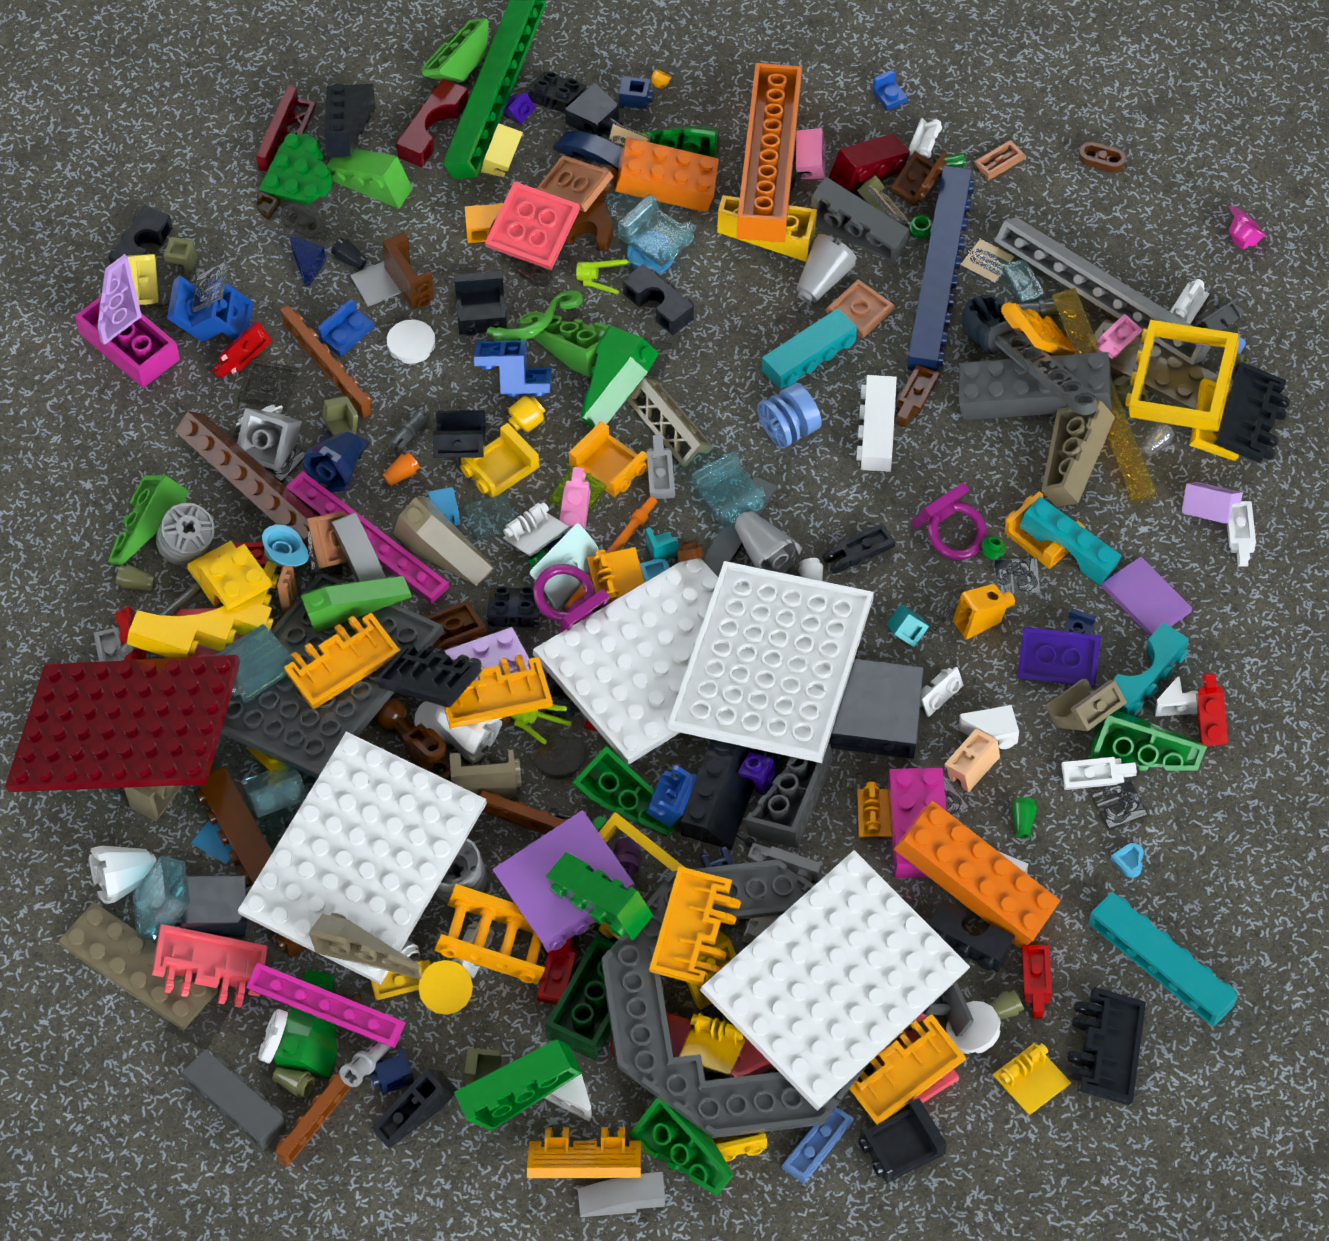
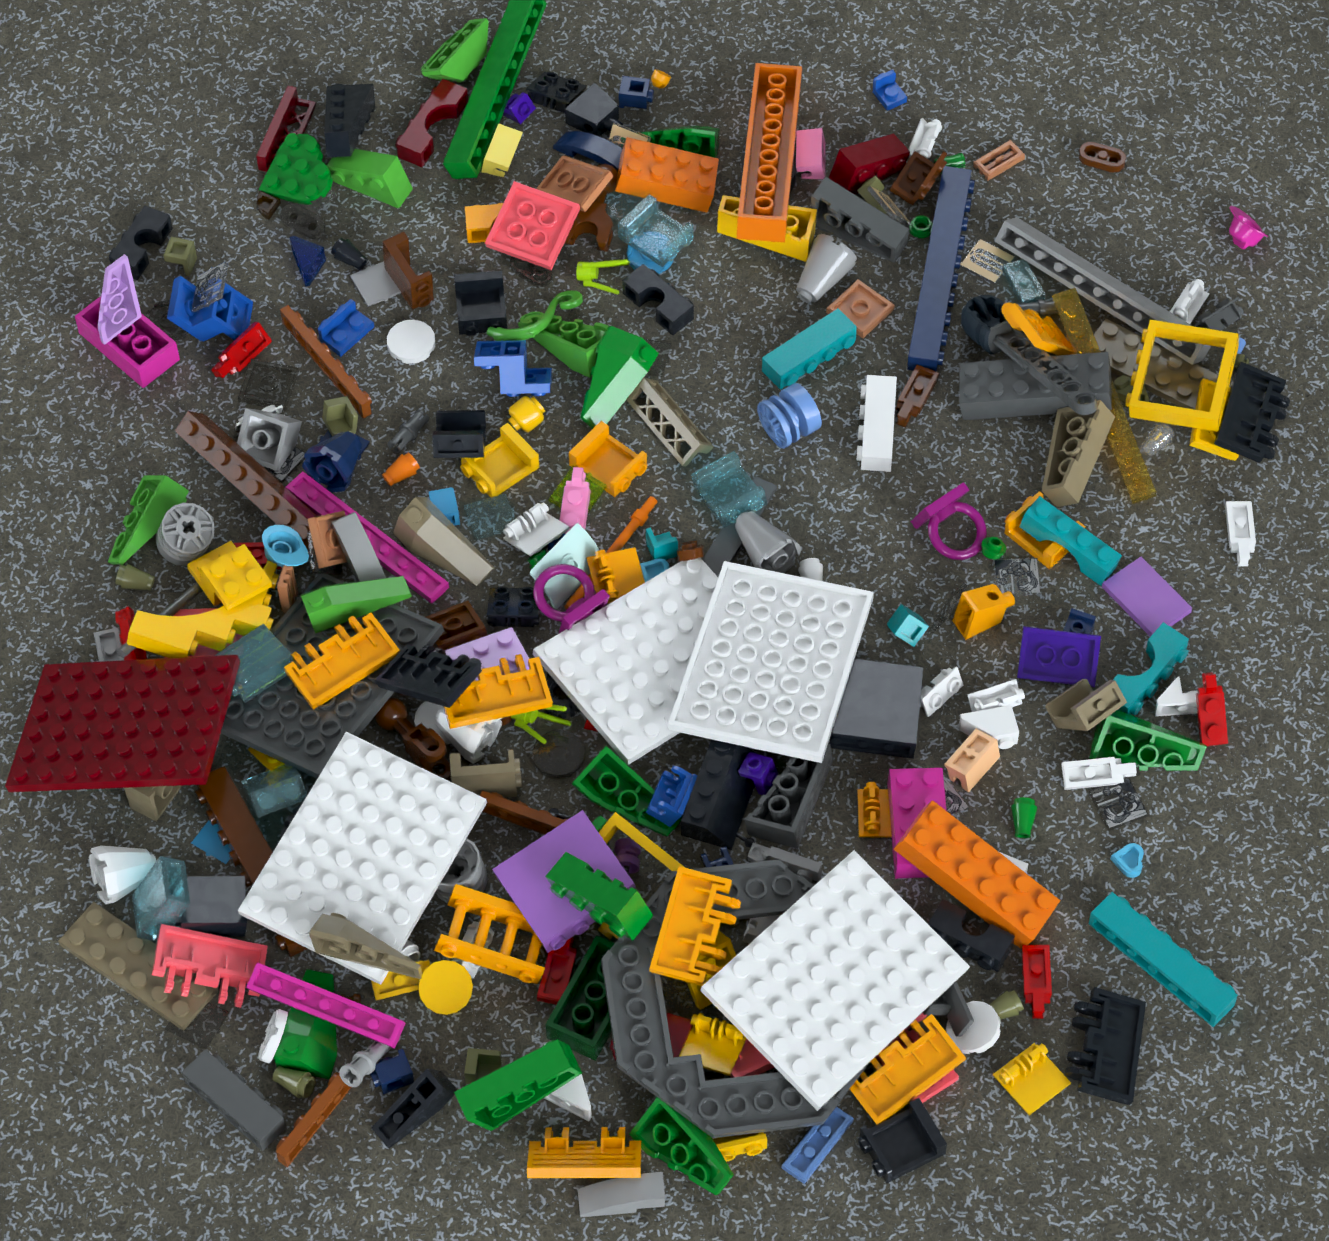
(145, 278): light yellow hinge -> none
(660, 470): light grey hinge -> none
(859, 548): black hinge -> none
(996, 696): none -> white hinge
(1118, 336): bright pink hinge -> none
(1209, 501): lavender panel -> none

